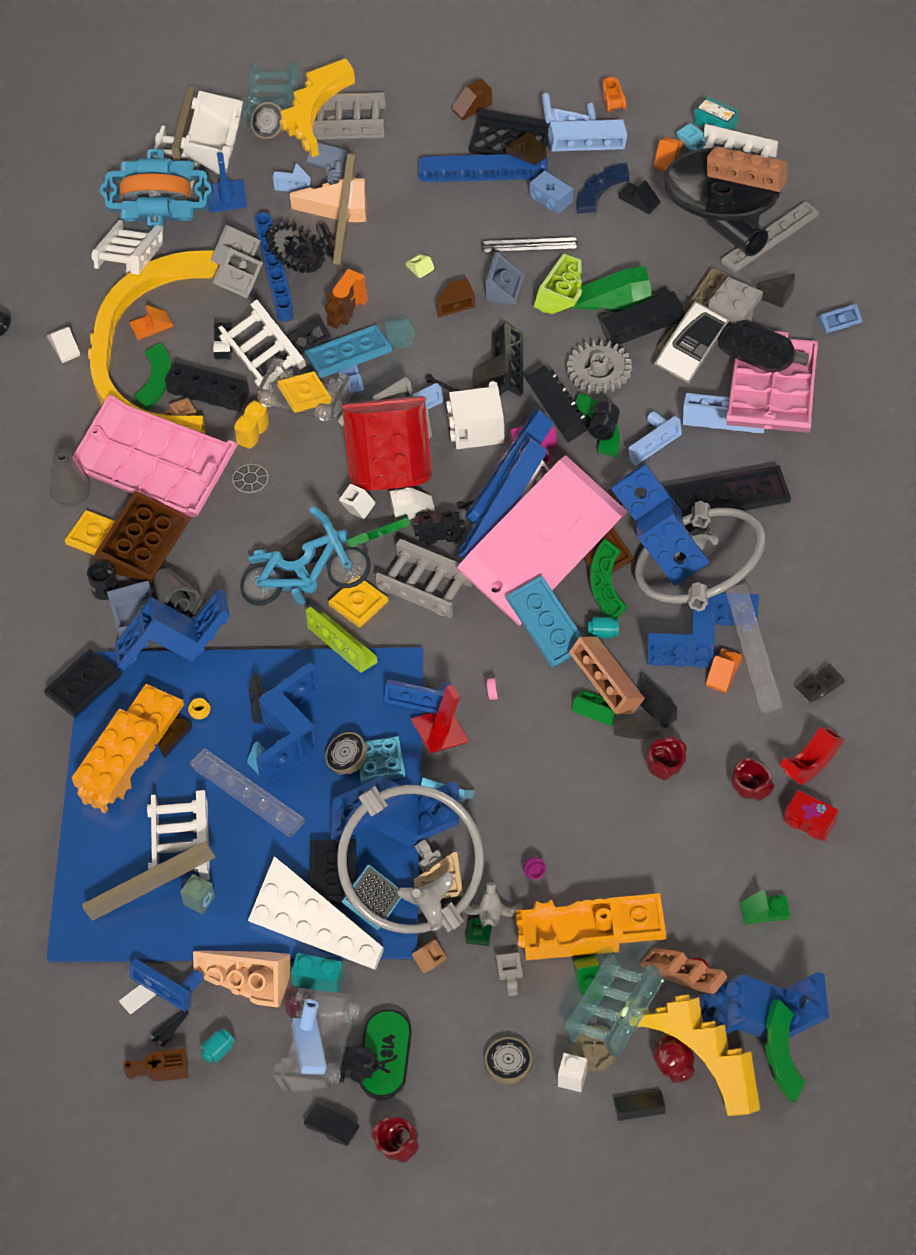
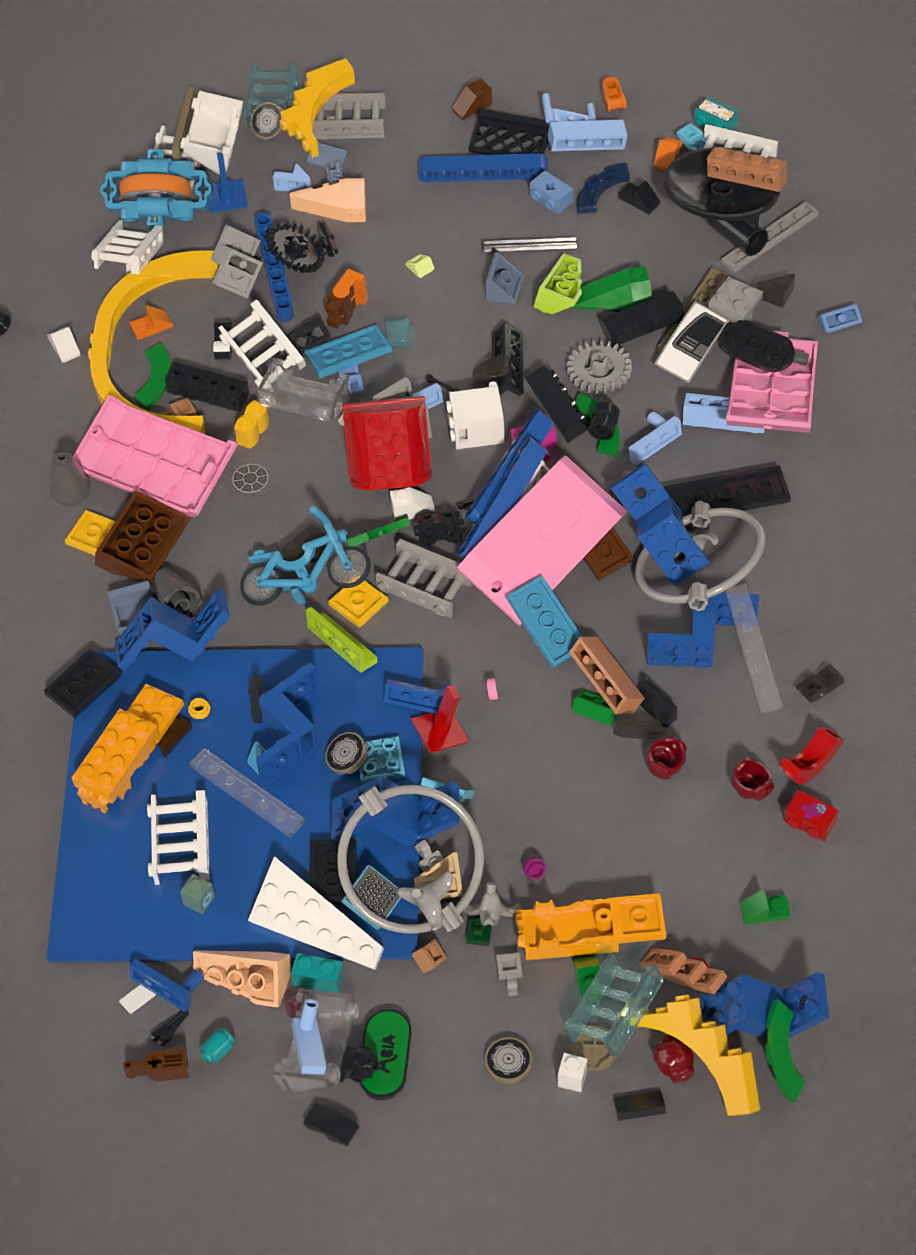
(101, 579): black wheel -> none
(148, 880): dark tan tile -> none
(304, 391): yellow tile -> none
(344, 213): dark tan tile -> none
(357, 501): white brick -> none
(396, 1138): dark red hair -> none
(456, 298): reddish brown slope -> none
(527, 149): dark brown wing -> none
(601, 580): green tile -> none
(603, 627): teal brick -> none
(723, 670): orange slope -> none

